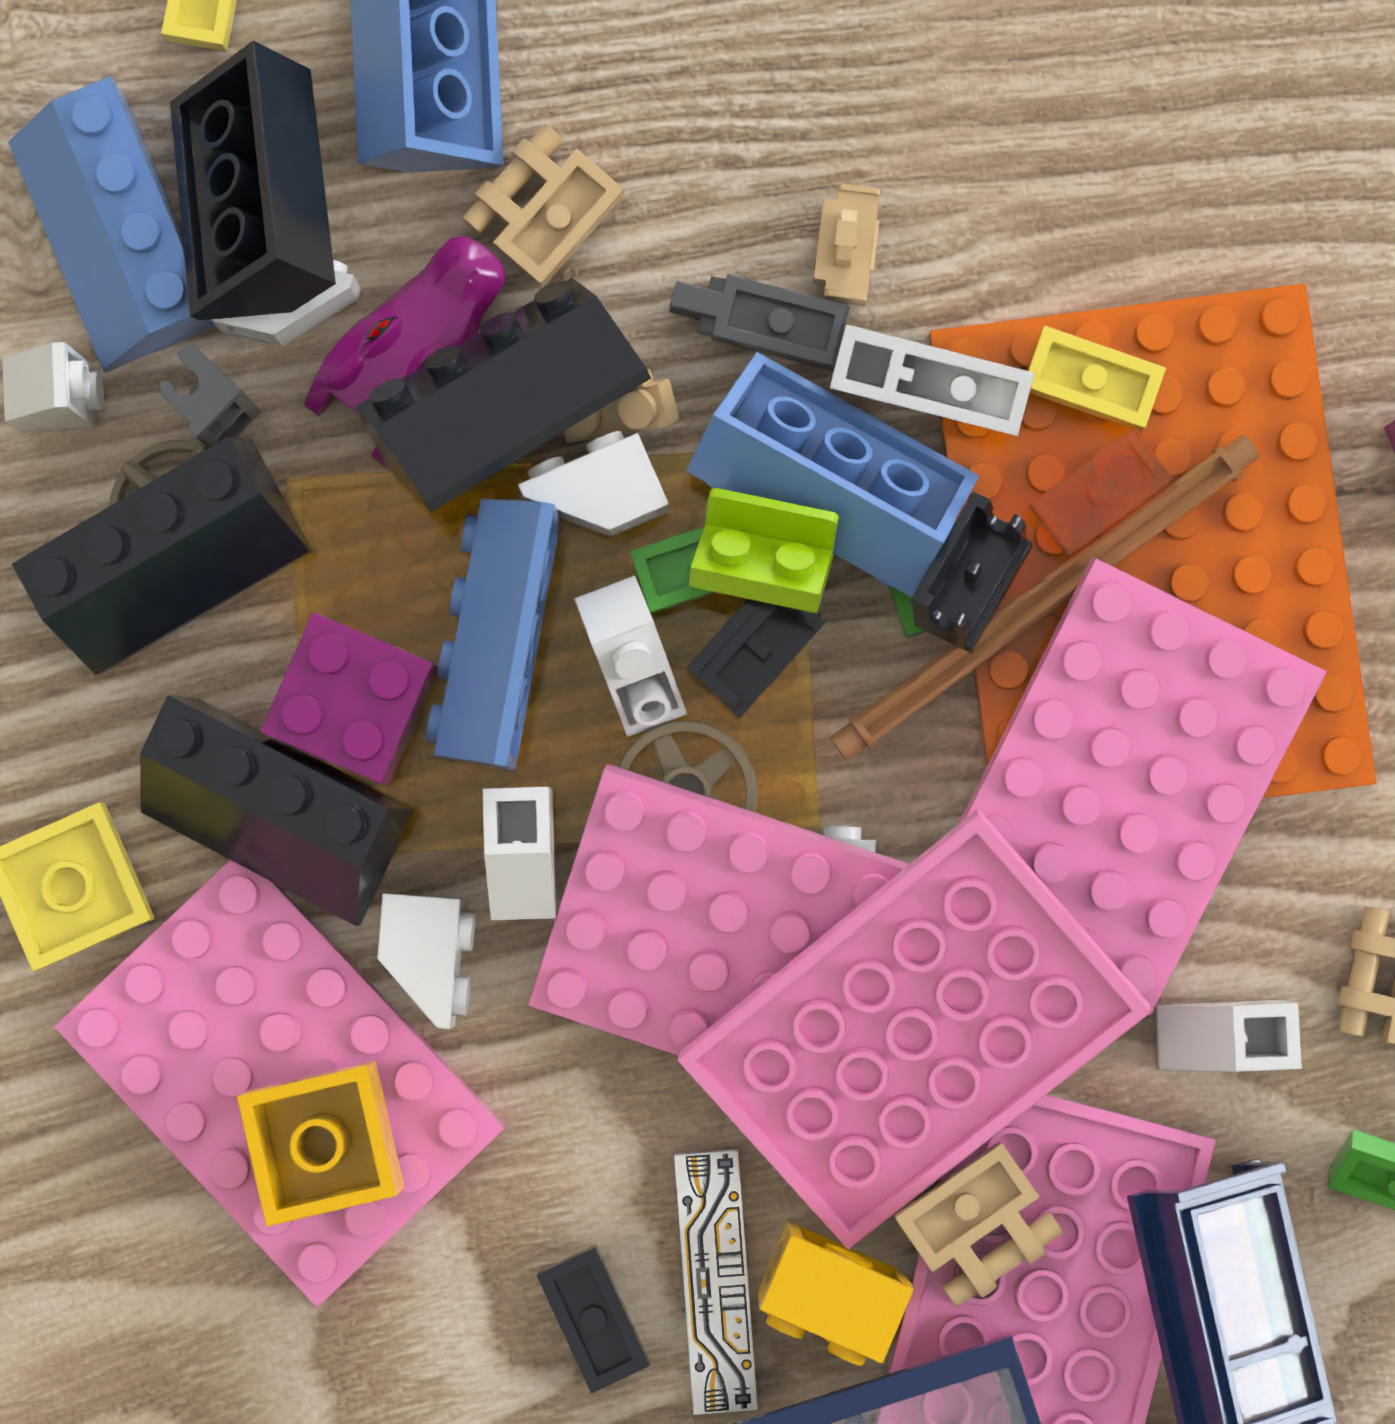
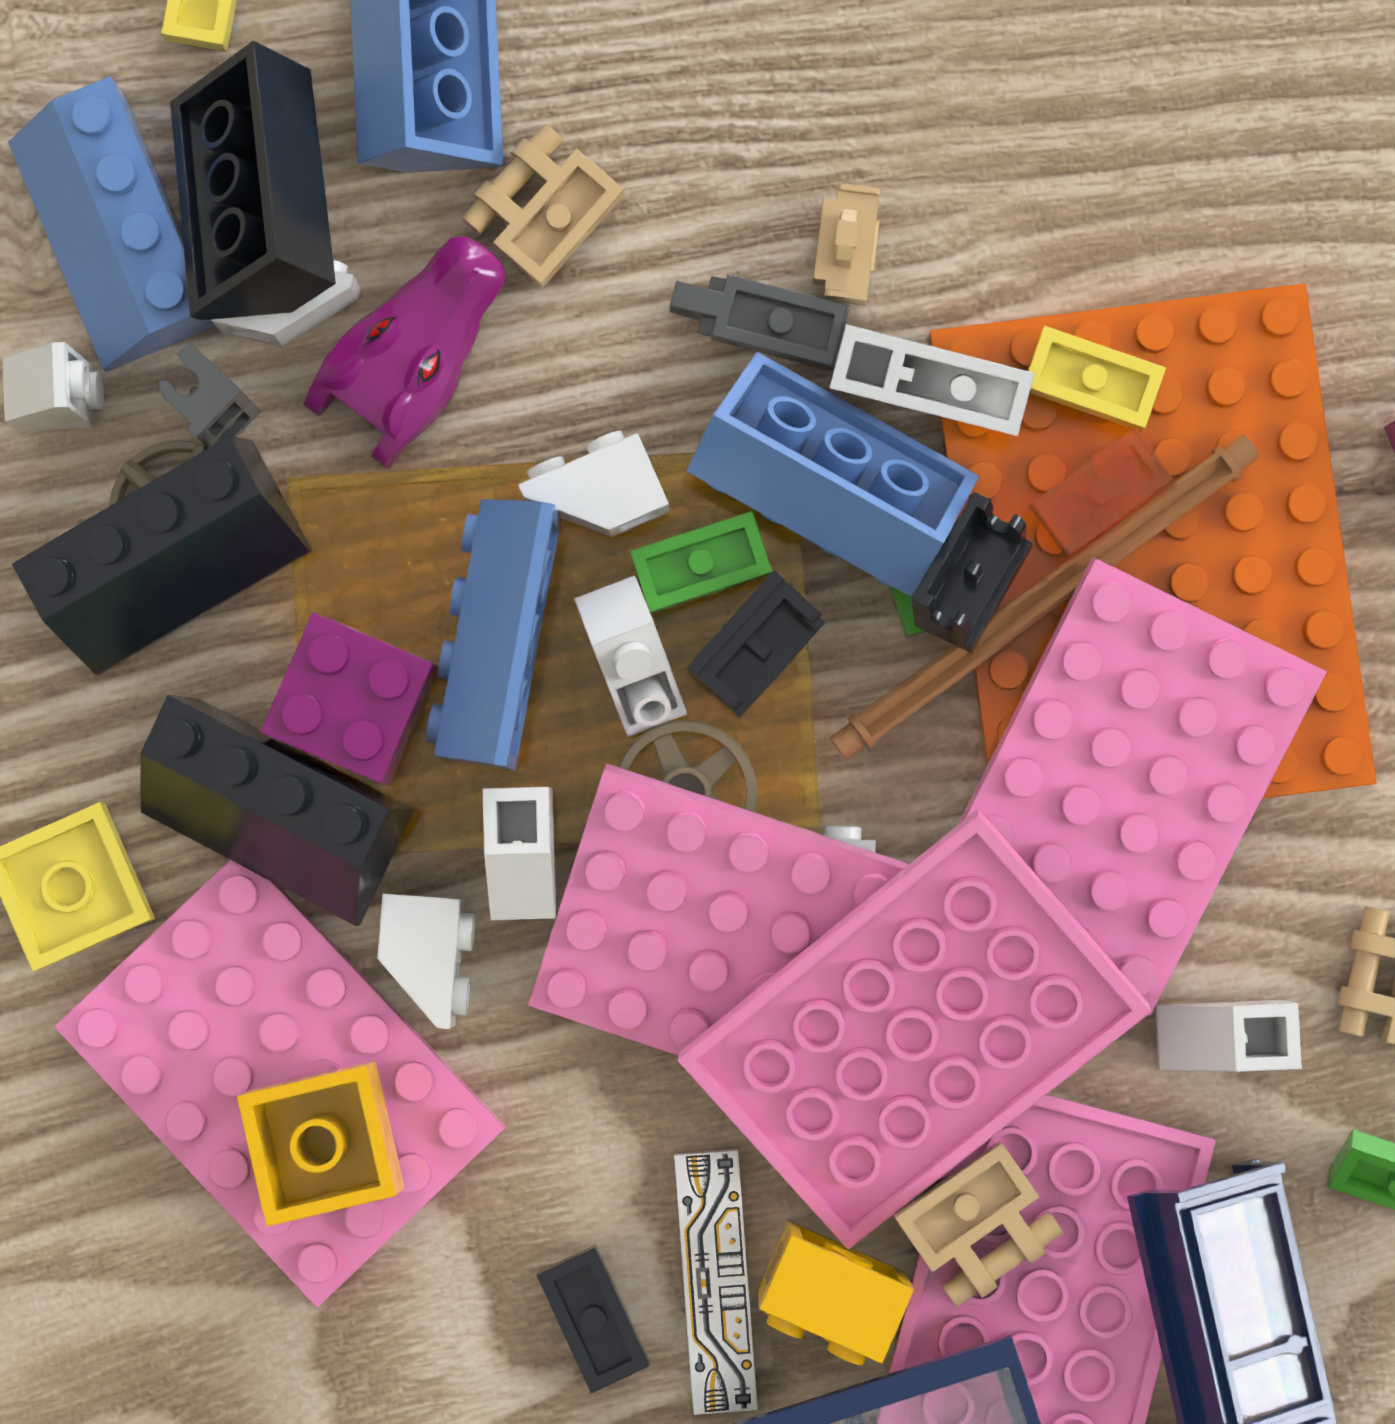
(501, 392): black slope -> none
(639, 410): tan piece -> none
(764, 550): lime bracket -> none

